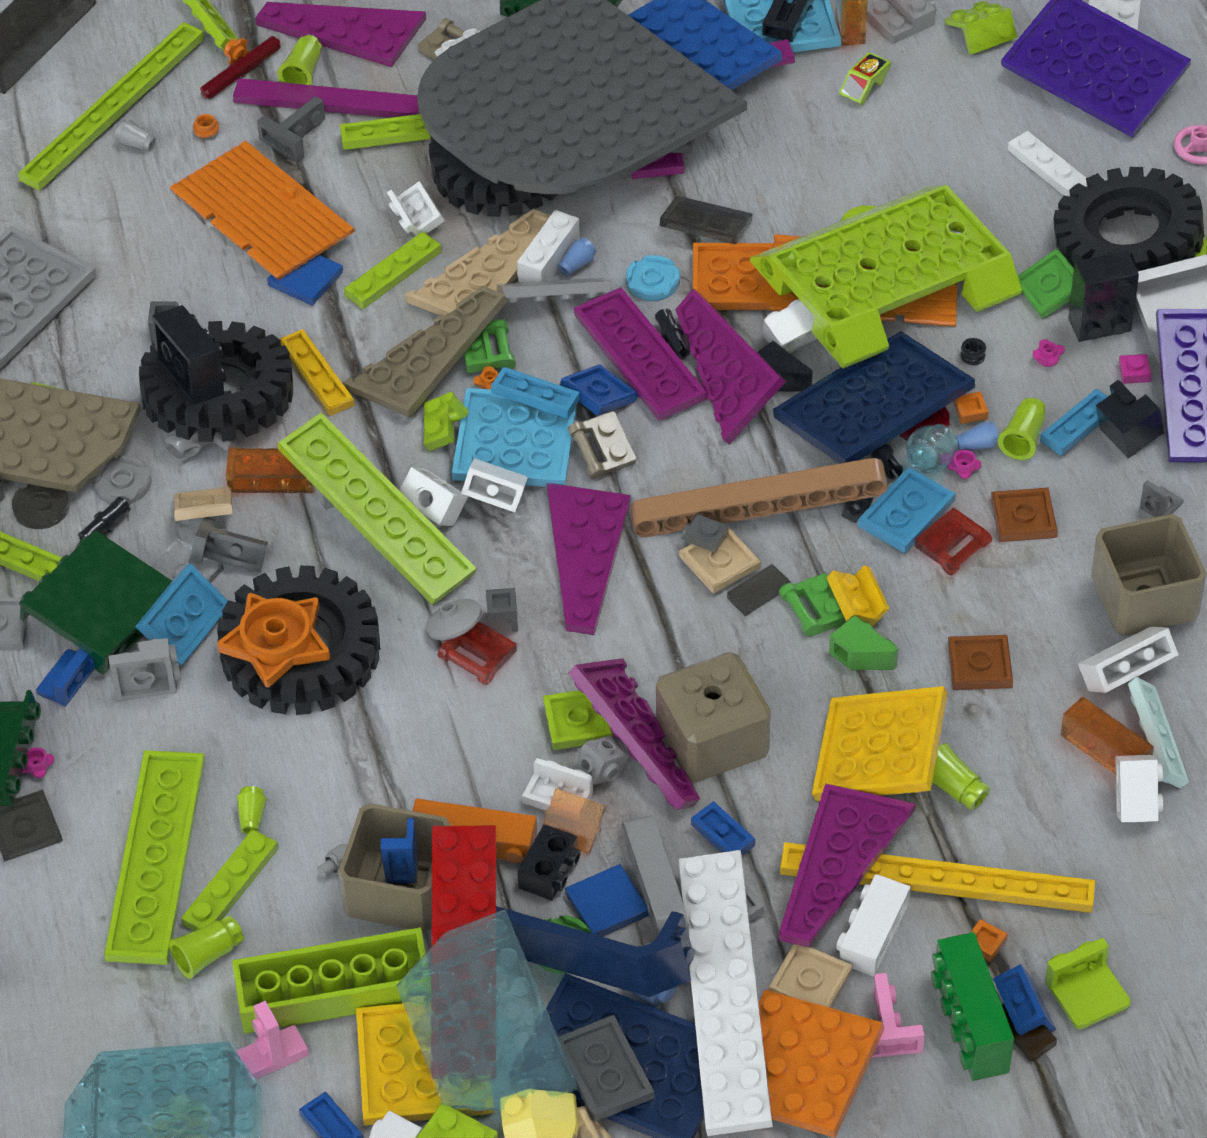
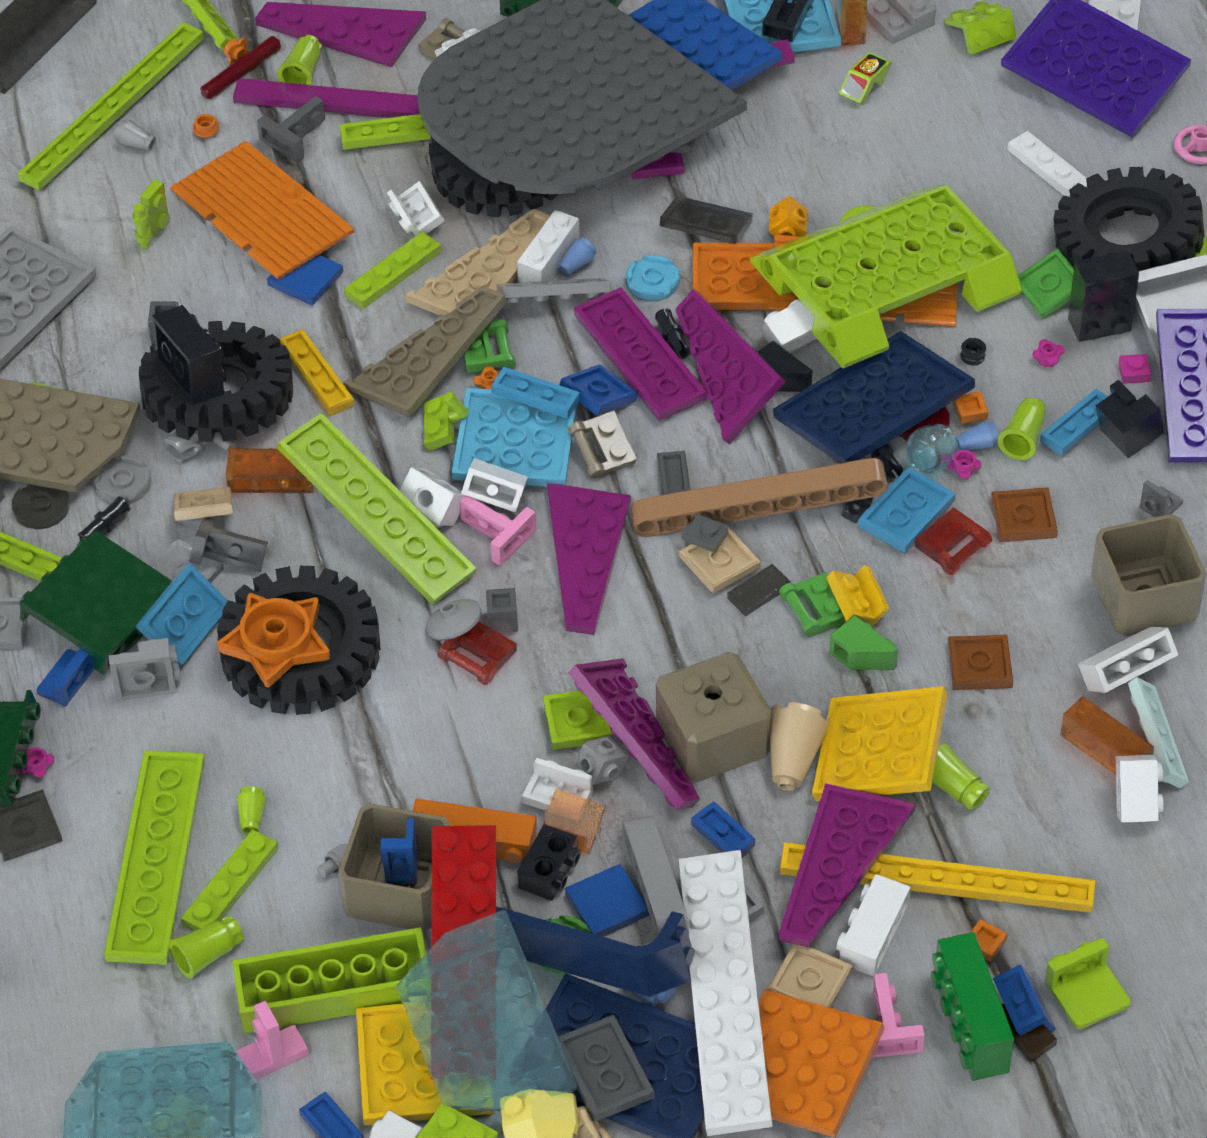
(151, 214): none -> lime plate
(507, 534): none -> bright pink bracket
(673, 472): none -> dark grey tile
(788, 218): none -> light orange brick
(794, 742): none -> tan cone

